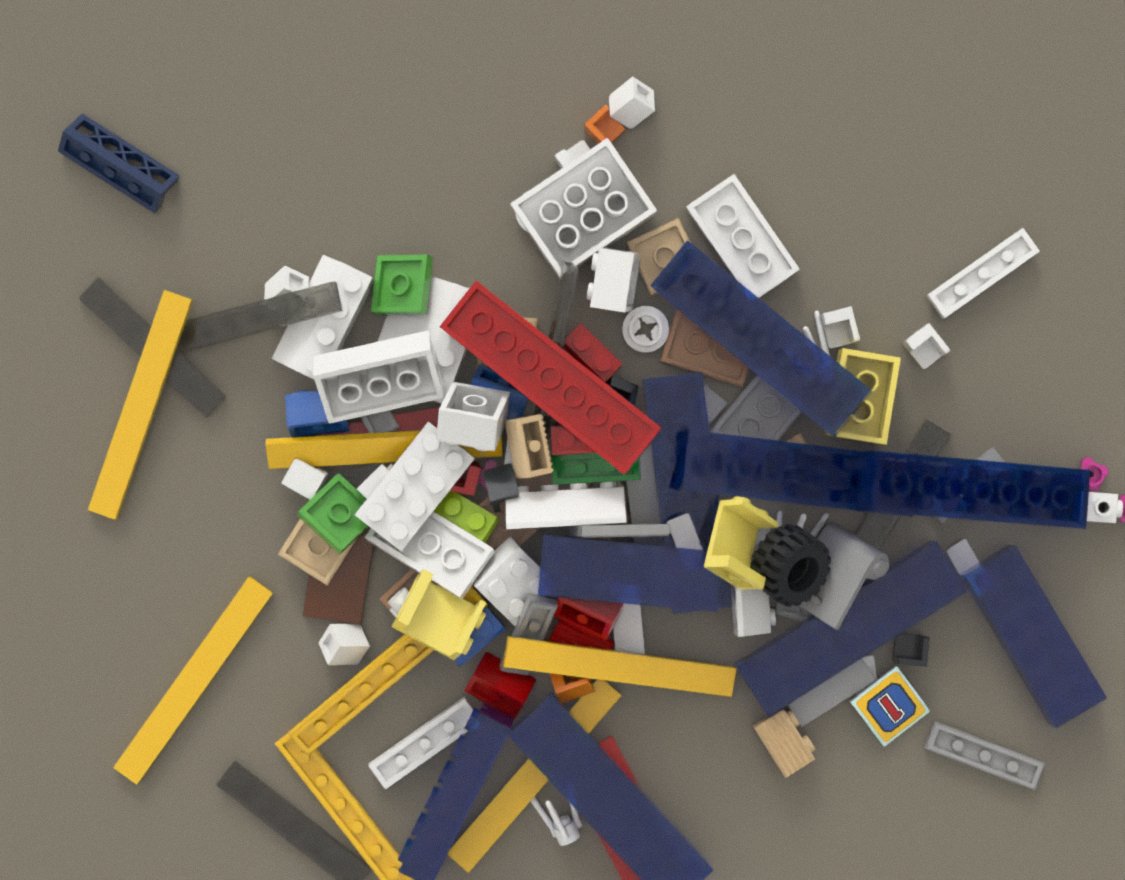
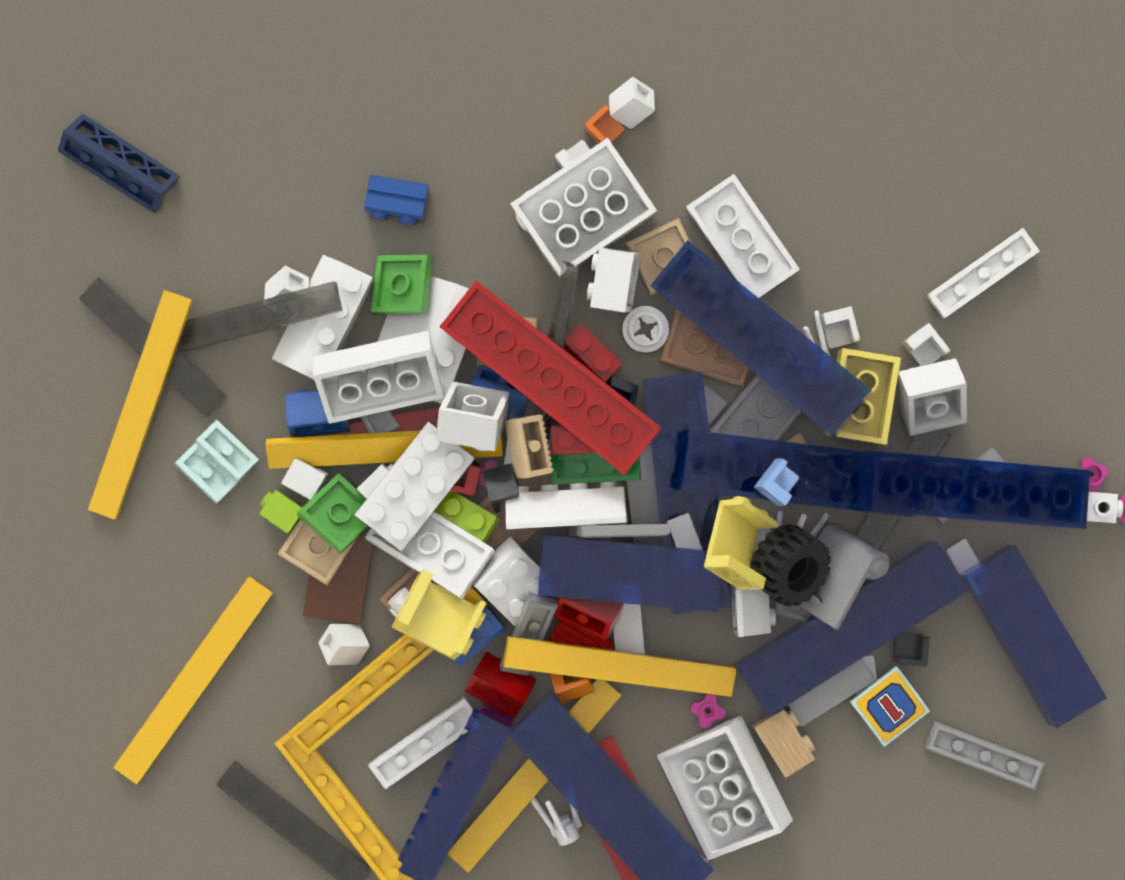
(216, 462): none -> light aqua slope
(280, 510): none -> lime brick
(396, 199): none -> blue brick
(709, 702): none -> dark pink plate
(725, 788): none -> white slope
(777, 482): none -> light blue panel
(933, 397): none -> white brick

